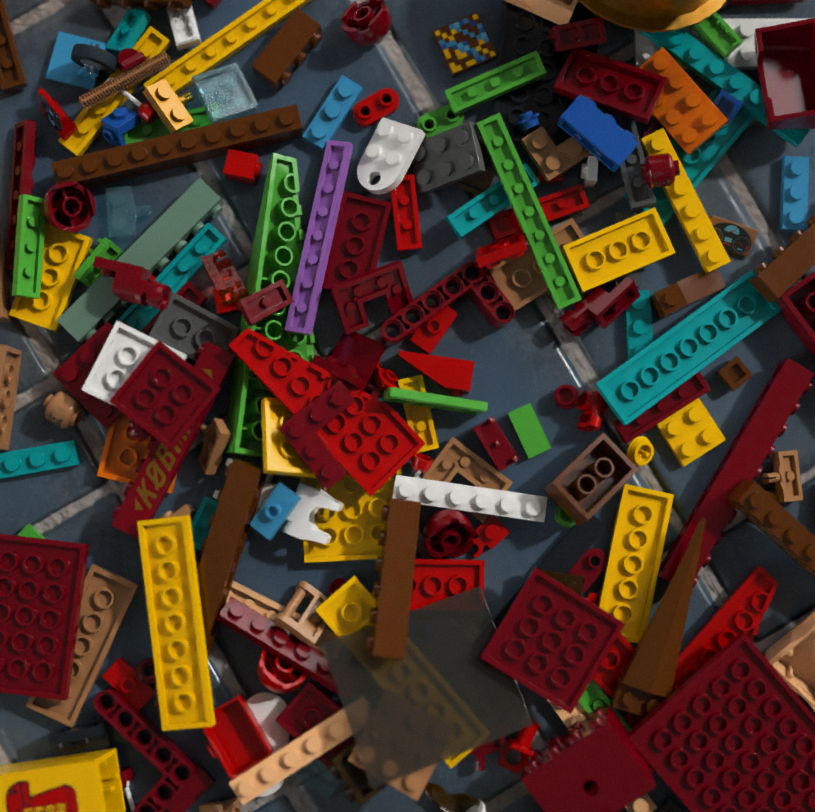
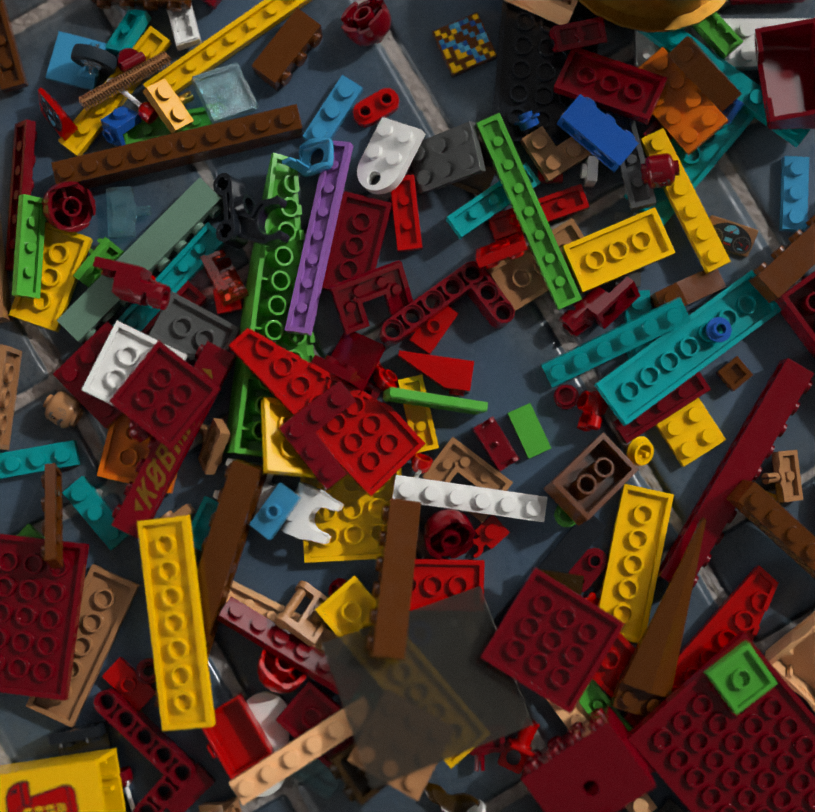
(53, 508): none -> reddish brown plate
(95, 511): none -> teal plate
(242, 167): red brick -> none
(243, 218): none -> black piece
(265, 302): dark red plate -> none
(304, 165): none -> dark azure piece
(440, 121): bright green plate -> none
(495, 83): bright green plate -> none
(616, 342): none -> teal plate
(704, 73): none -> reddish brown slope
(712, 332): none -> blue plate
(740, 677): none -> bright green tile

